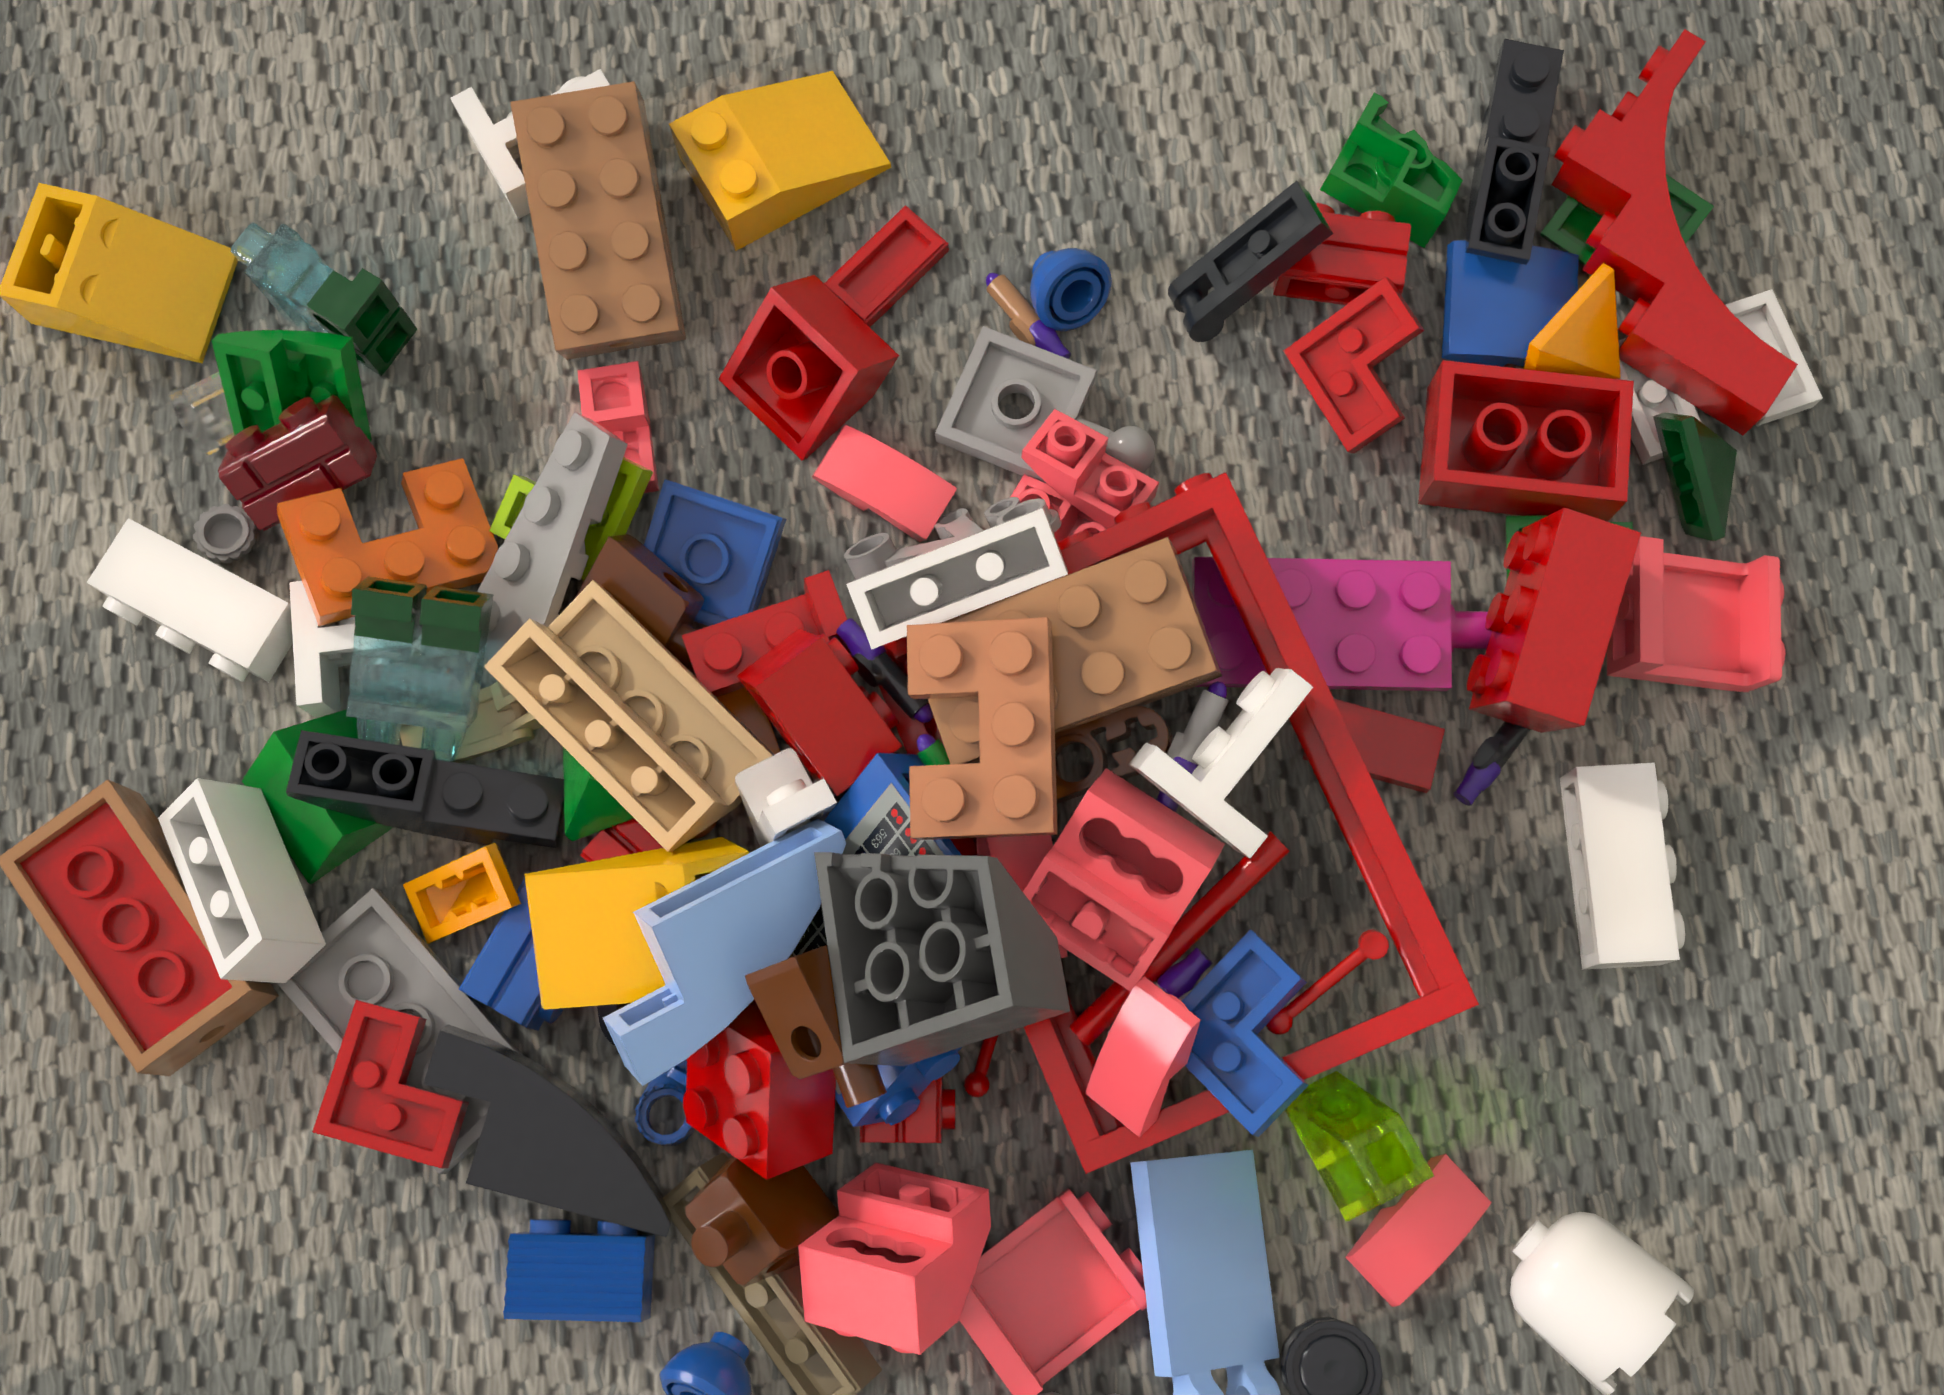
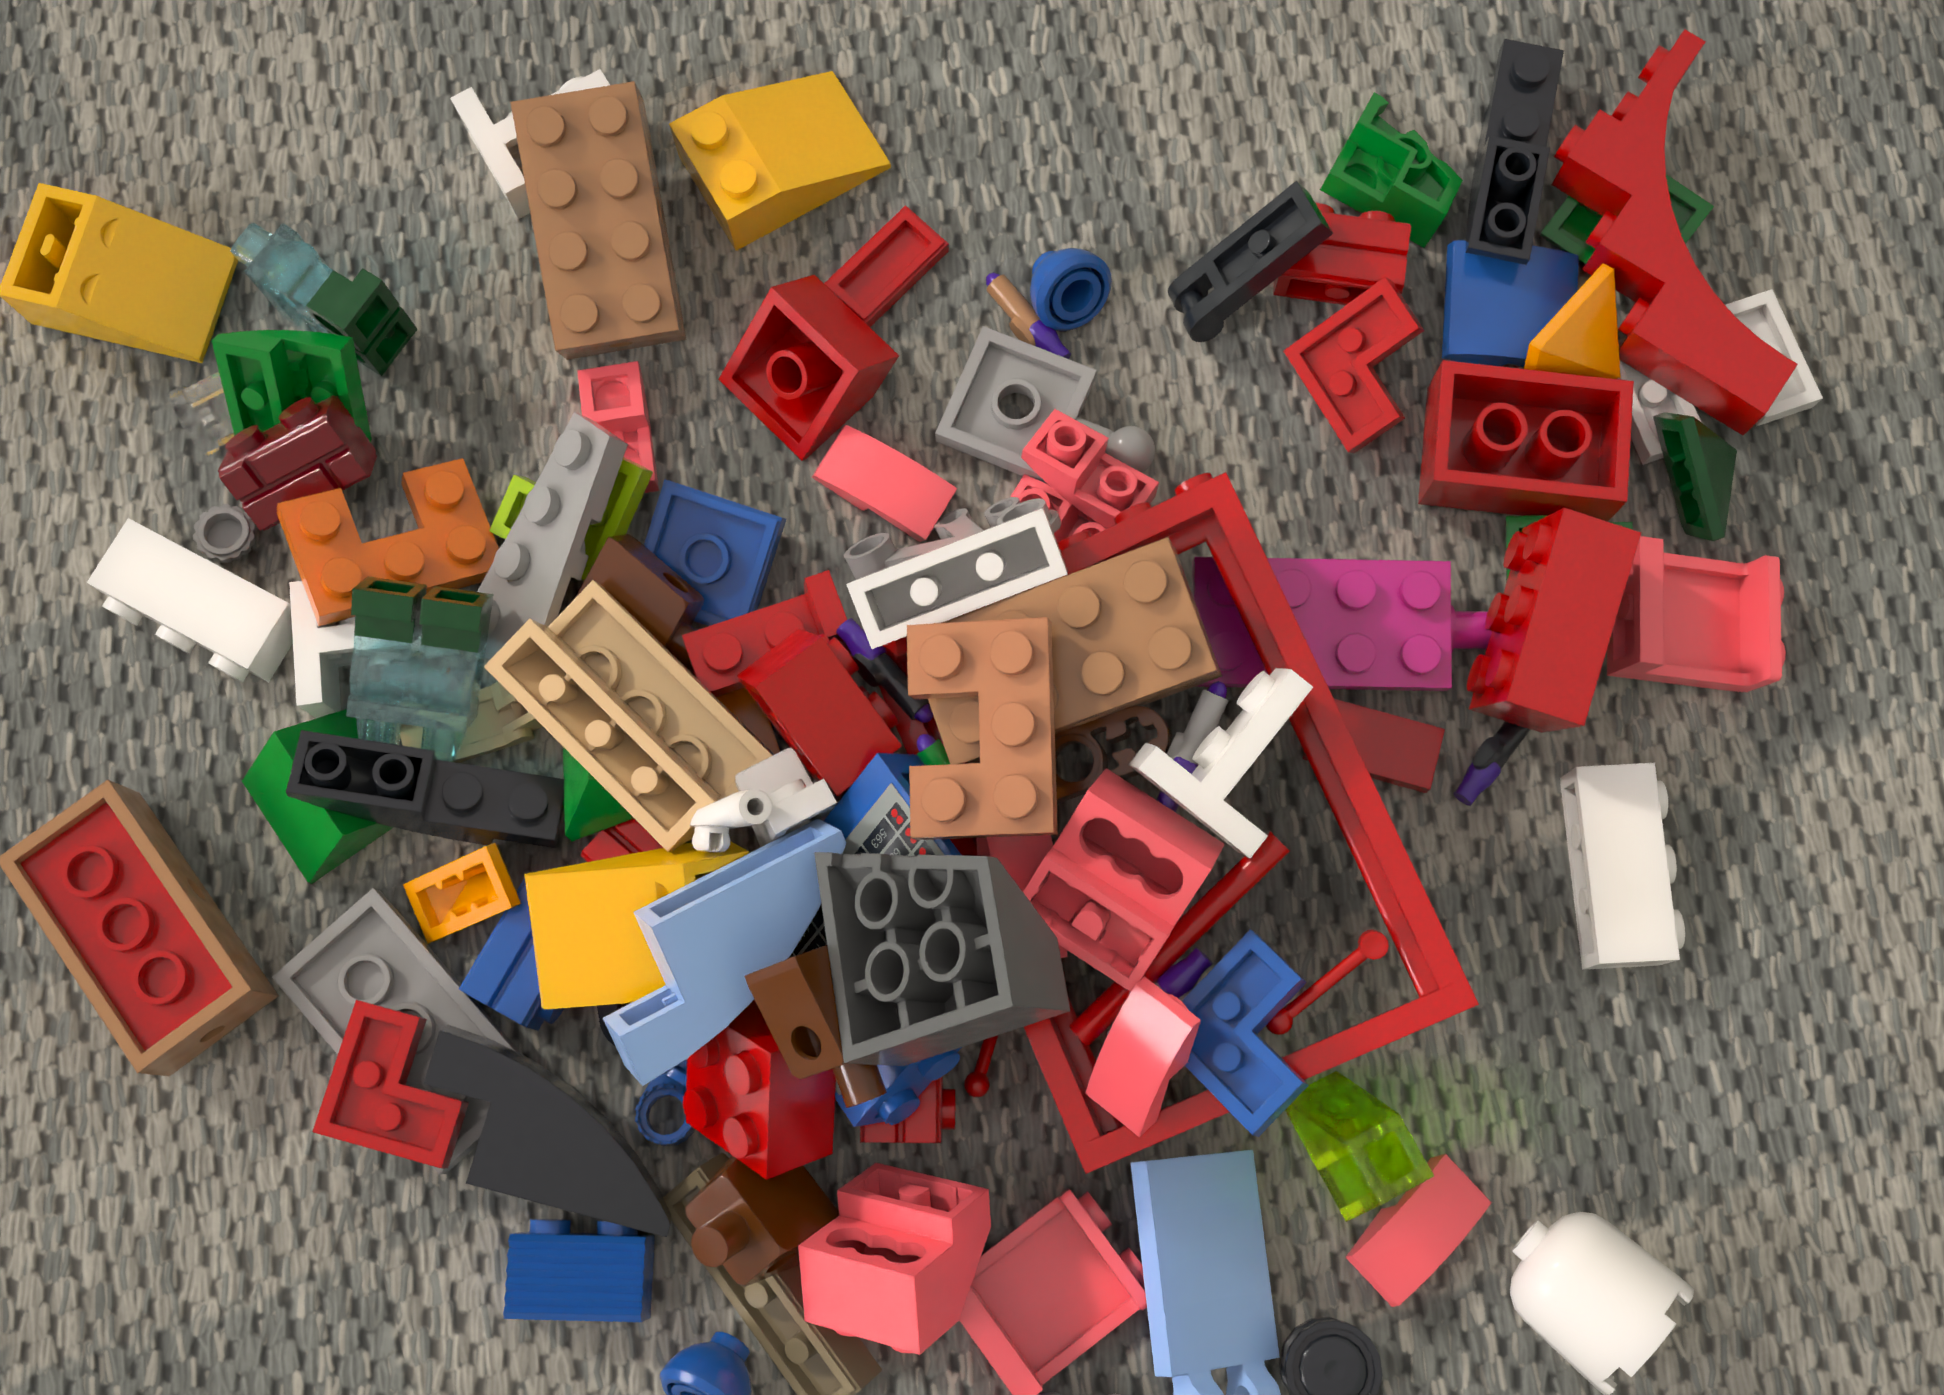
(241, 882): white brick -> none
(730, 812): none -> white arm

